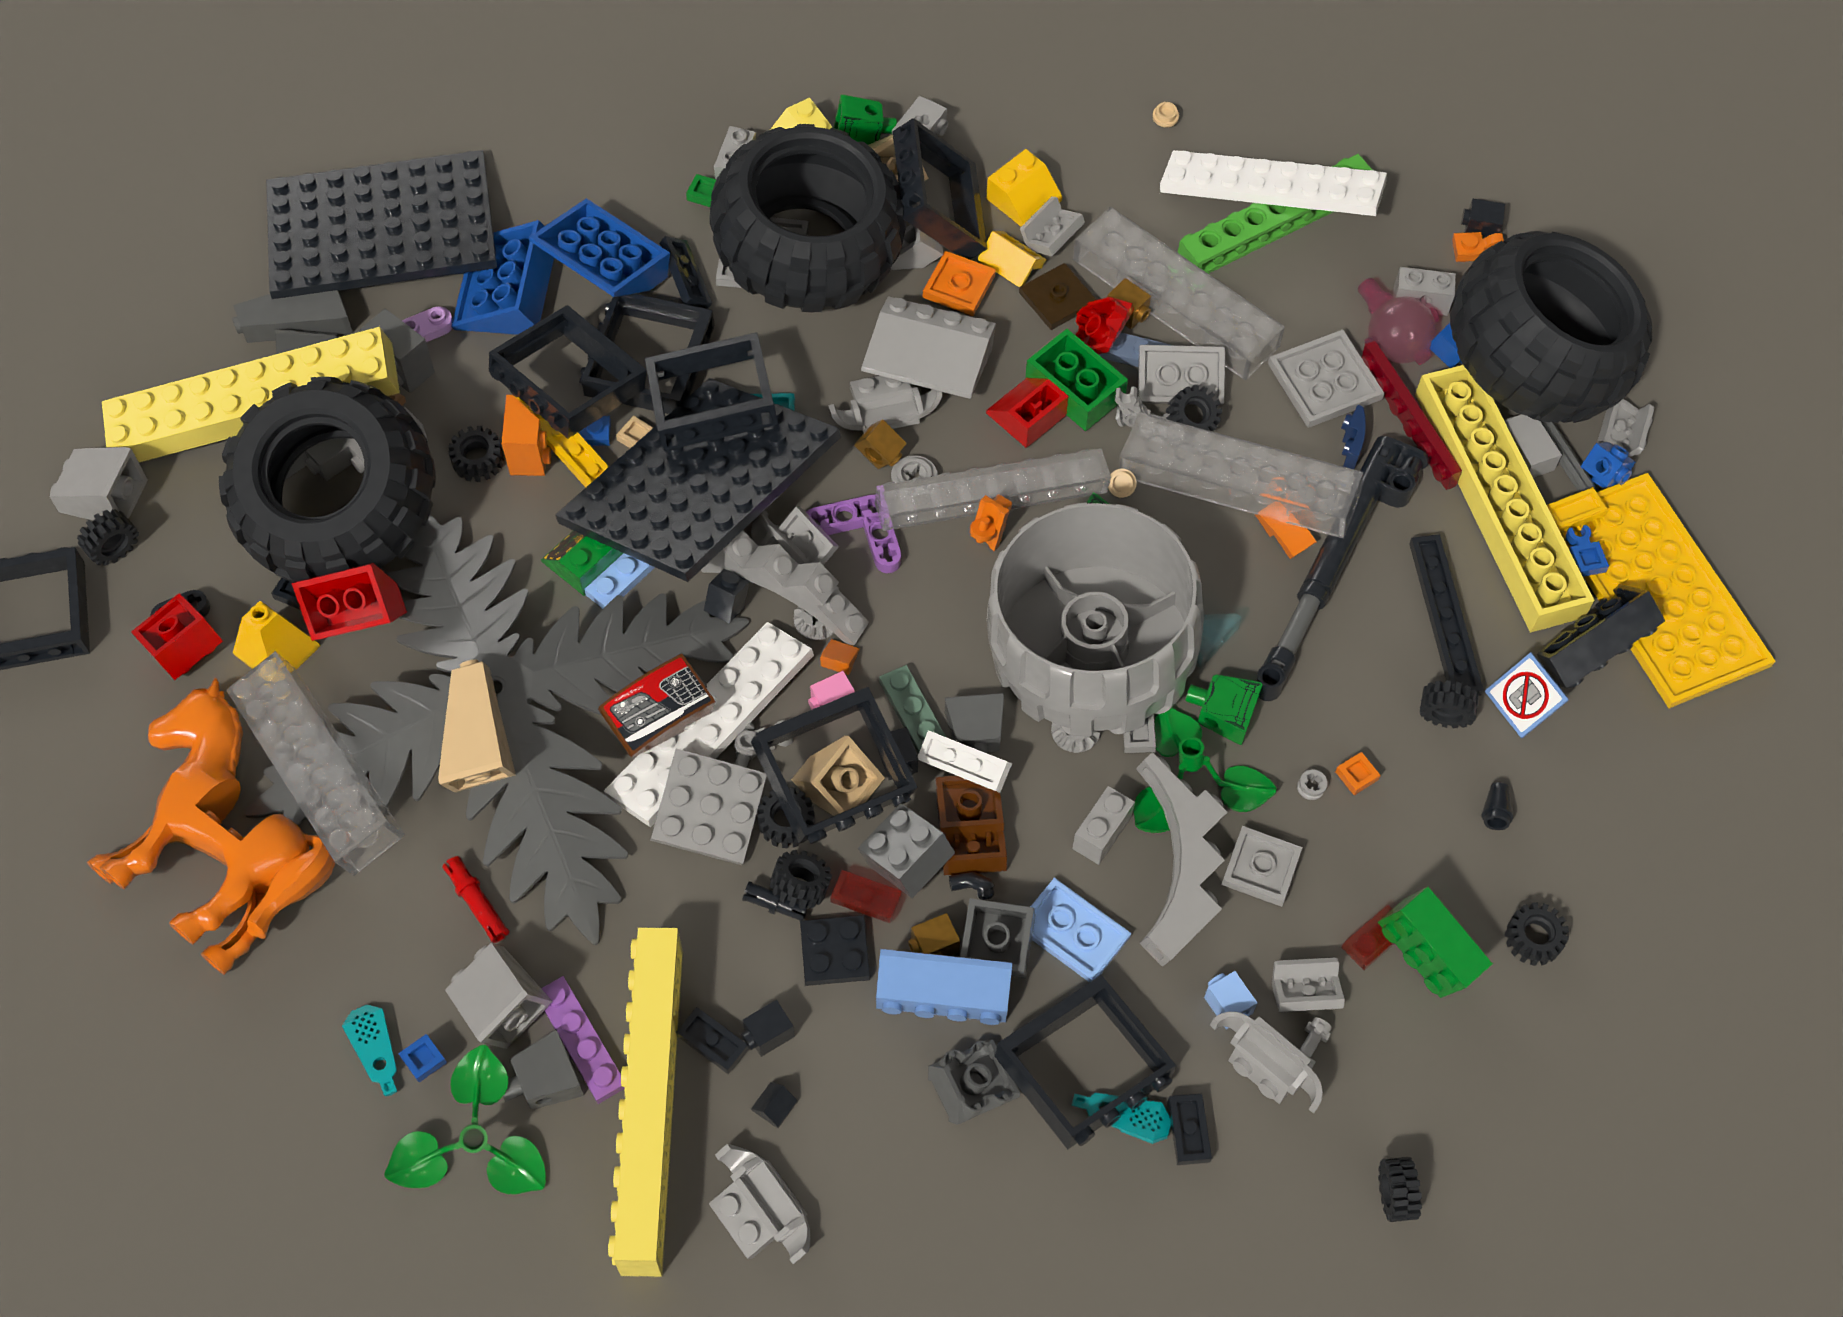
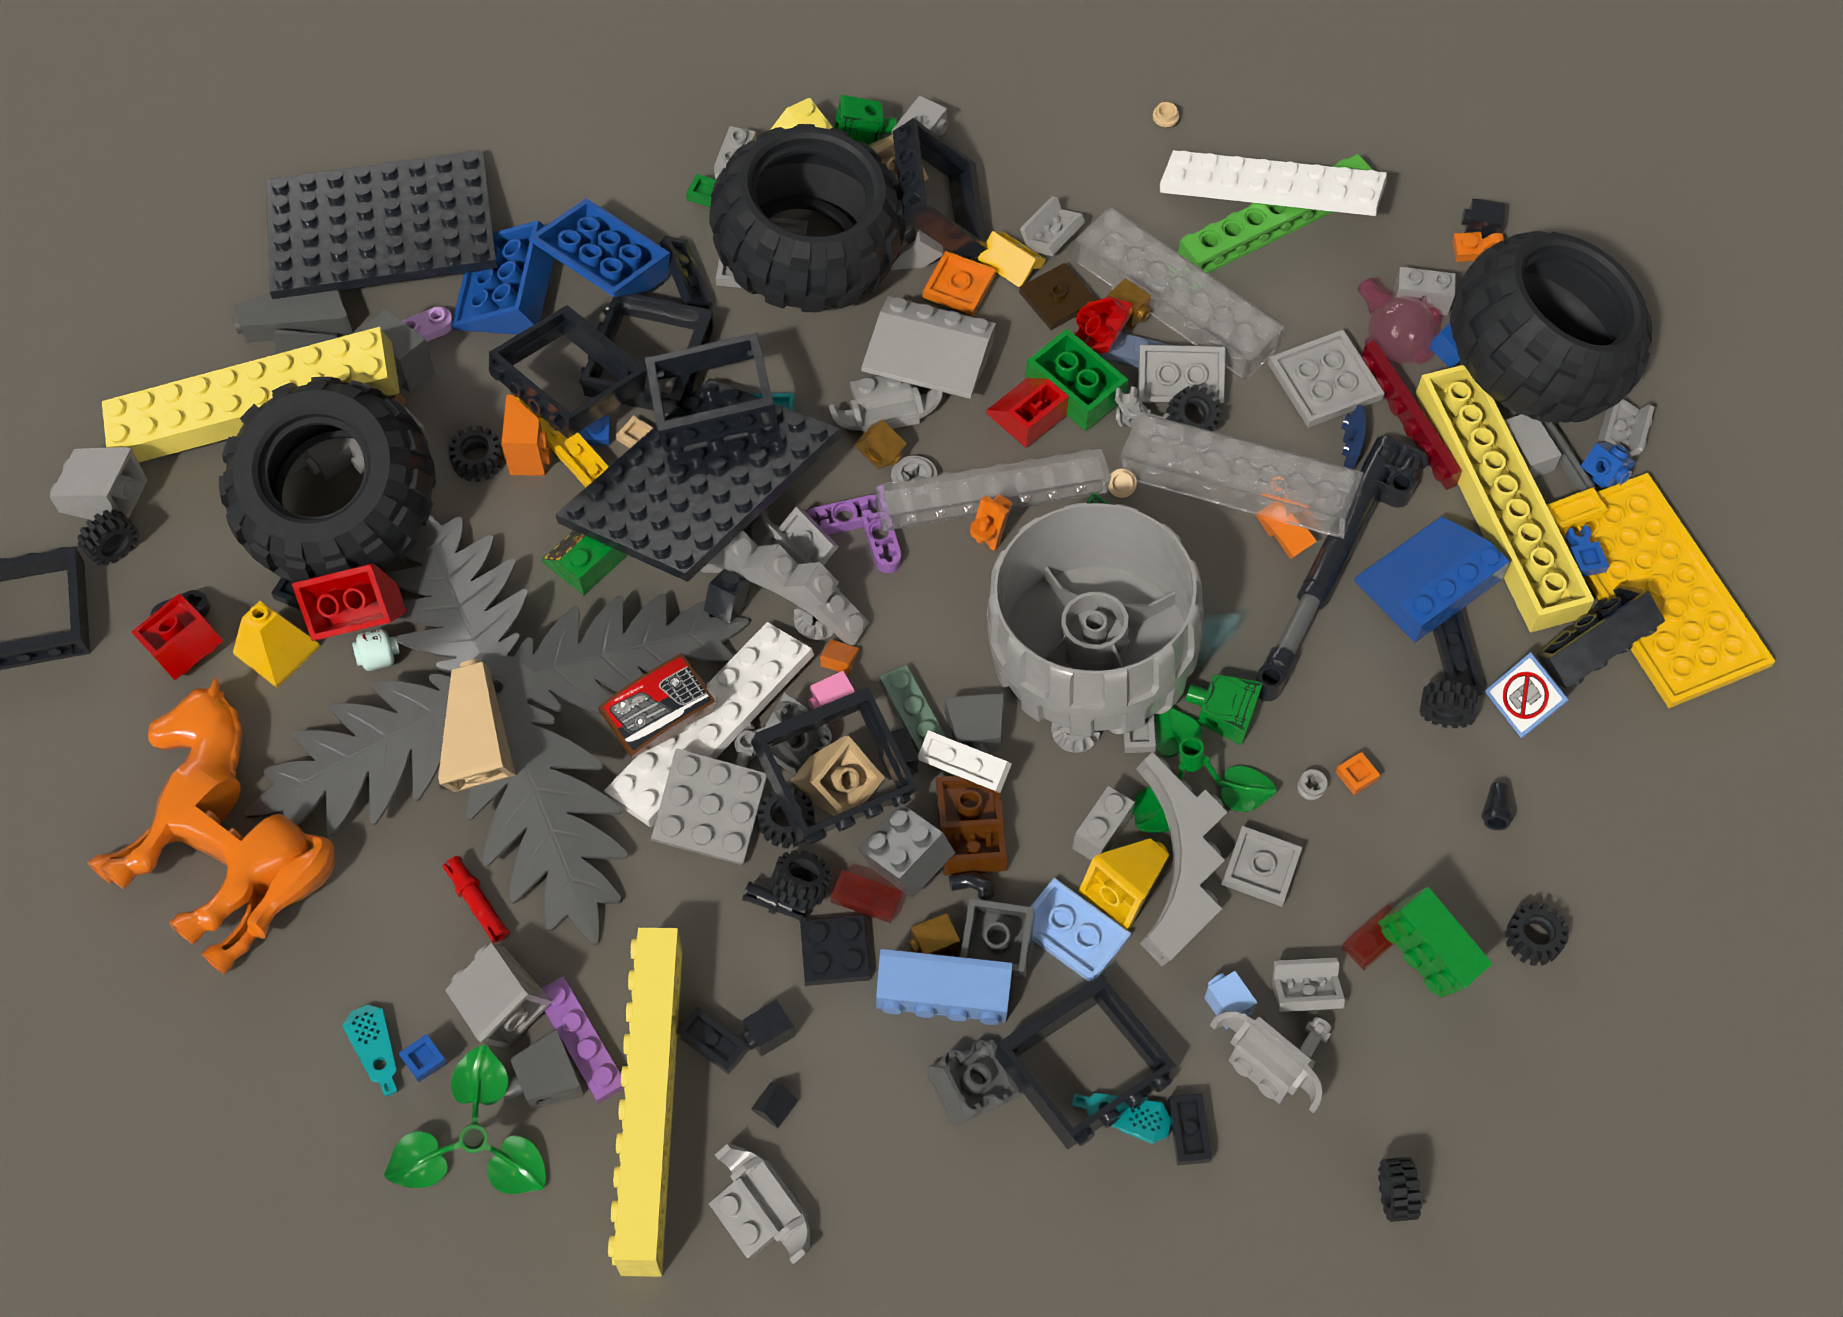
(315, 764): clear brick -> none
(375, 649): none -> light aqua head
(617, 579): light blue plate -> none
(795, 751): none -> dark grey slope
(1021, 187): yellow slope -> none
(1123, 879): none -> yellow slope
(1433, 576): none -> blue slope

